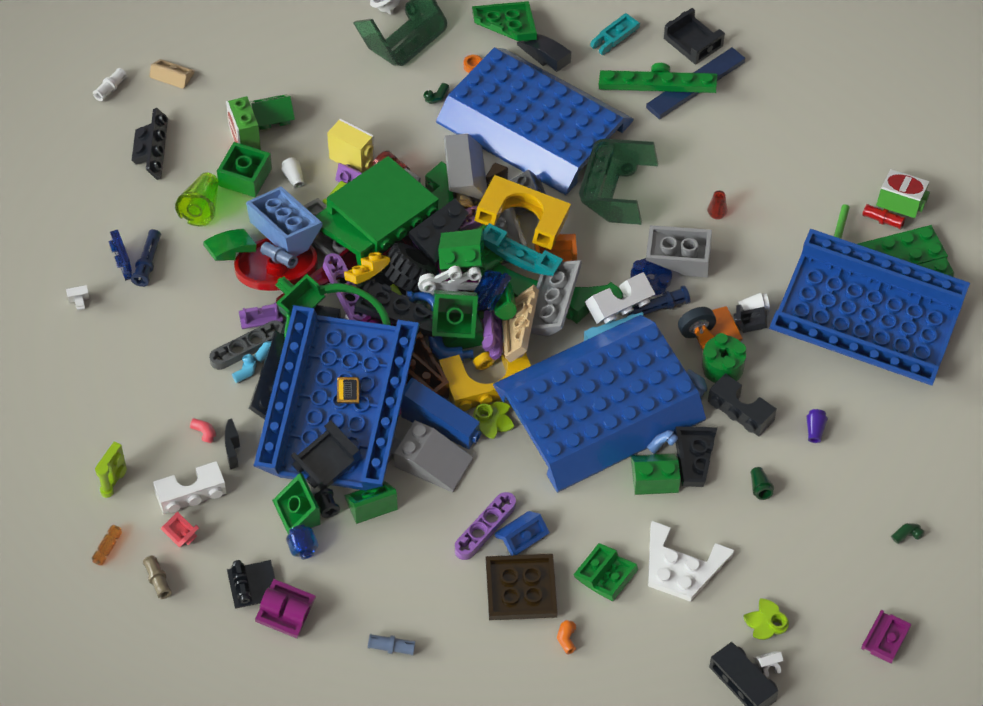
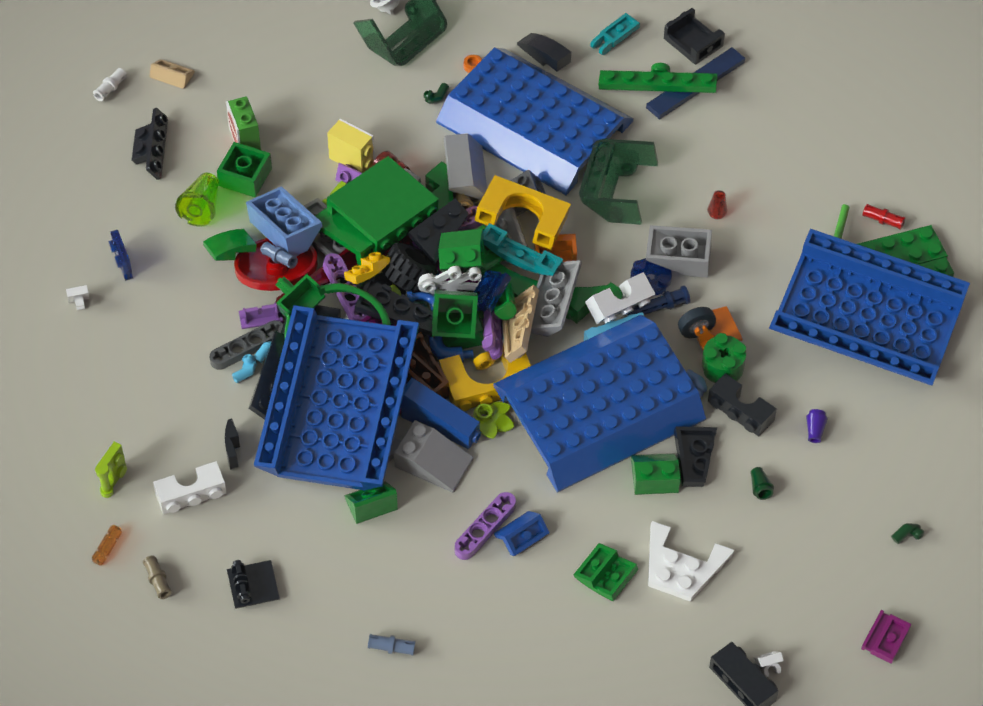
(141, 271): dark blue pin -> none
(179, 530): coral bracket -> none
(204, 427): coral arm -> none
(273, 110): green slope -> none
(284, 608): magenta plate -> none
(292, 170): white cone -> none
(297, 505): green slope -> none
(302, 541): clear blue head -> none
(327, 457): black panel -> none
(327, 503): black bush -> none
(348, 390): slope -> none
(498, 170): dark brown slope -> none
(507, 19): green plate -> none
(521, 587): dark brown plate -> none
(563, 636): orange arm -> none
(660, 439): medium blue arm -> none
(750, 319): black bracket -> none
(755, 301): white cone -> none
(764, 619): lime plate -> none
(903, 193): piece -> none

